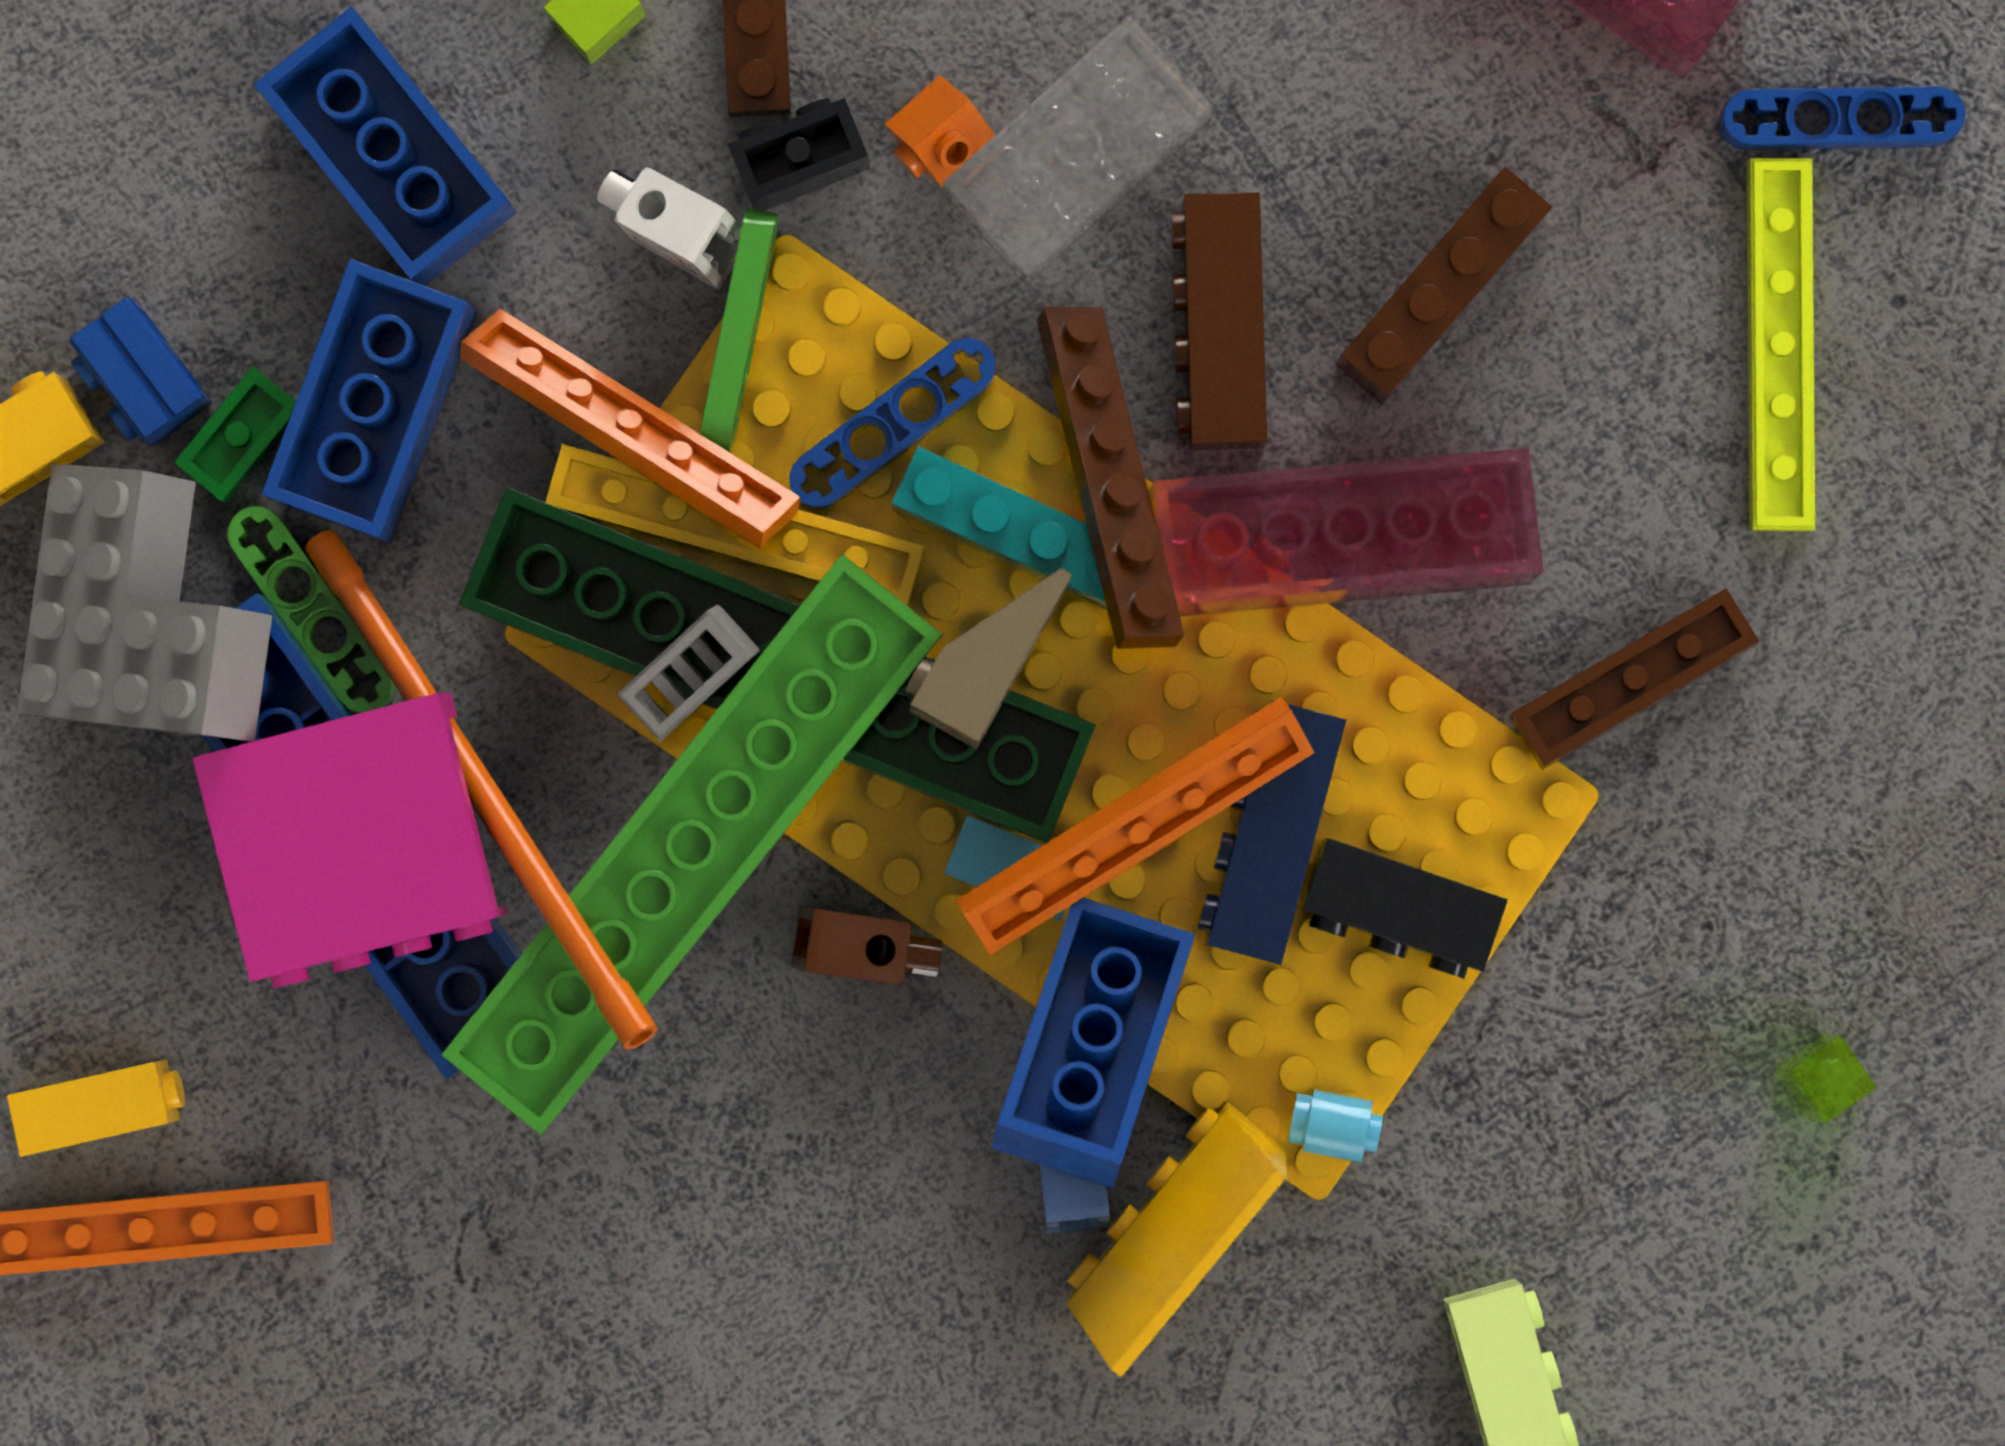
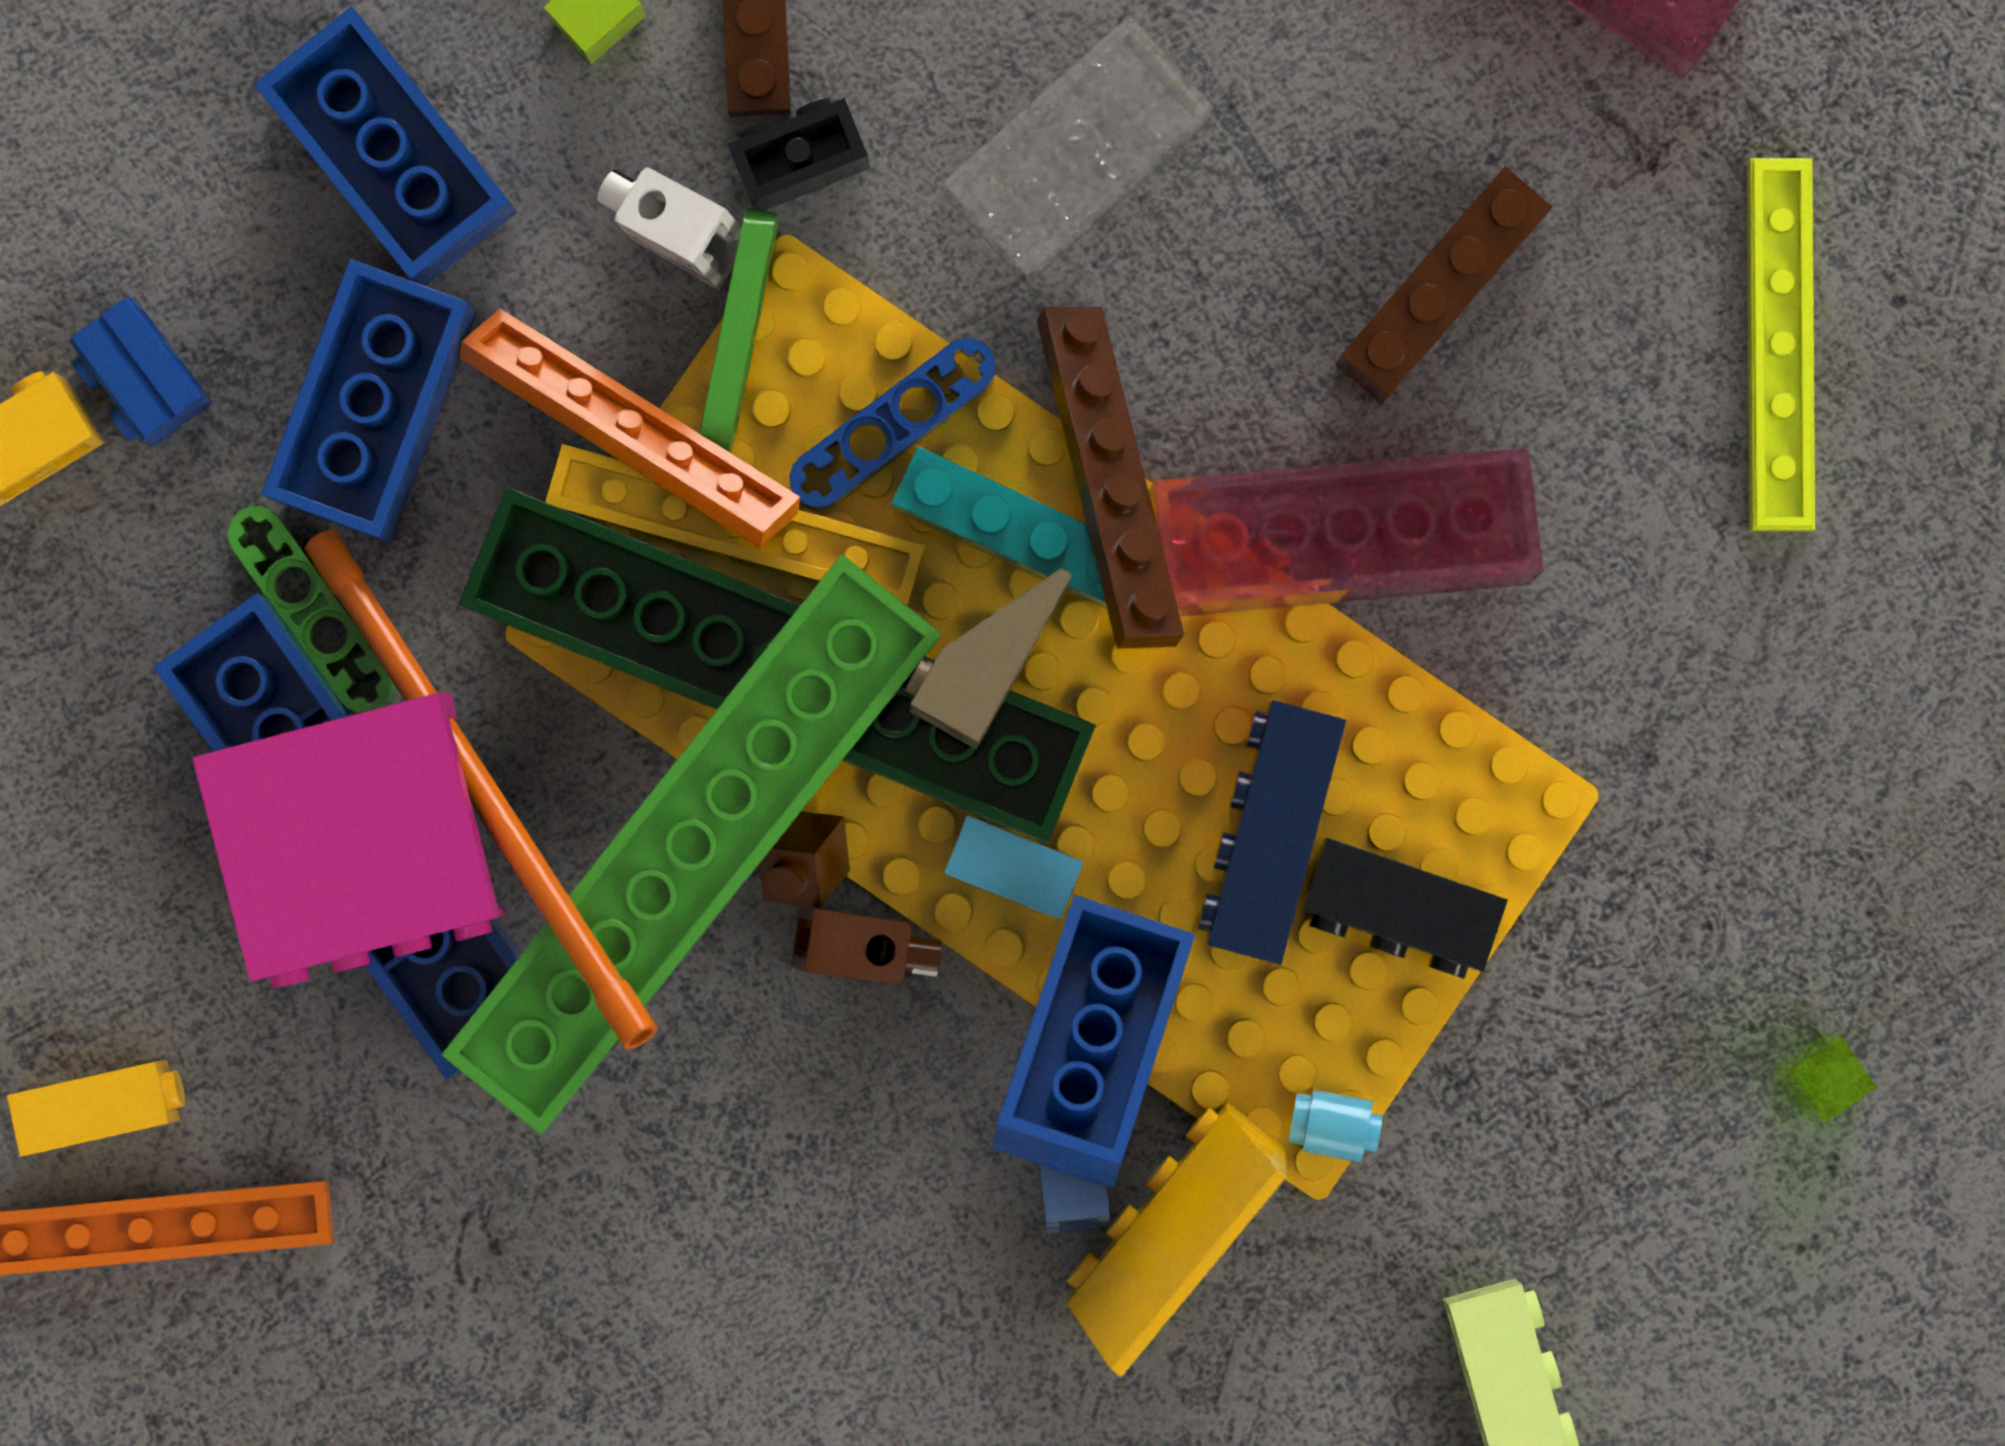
(110, 621): light grey piece -> none
(237, 435): green plate -> none
(727, 634): light grey slope -> none
(806, 861): none -> reddish brown brick
(938, 131): orange brick -> none
(1135, 826): orange plate -> none
(1222, 321): reddish brown brick -> none
(1634, 679): reddish brown plate -> none
(1841, 111): blue beam -> none

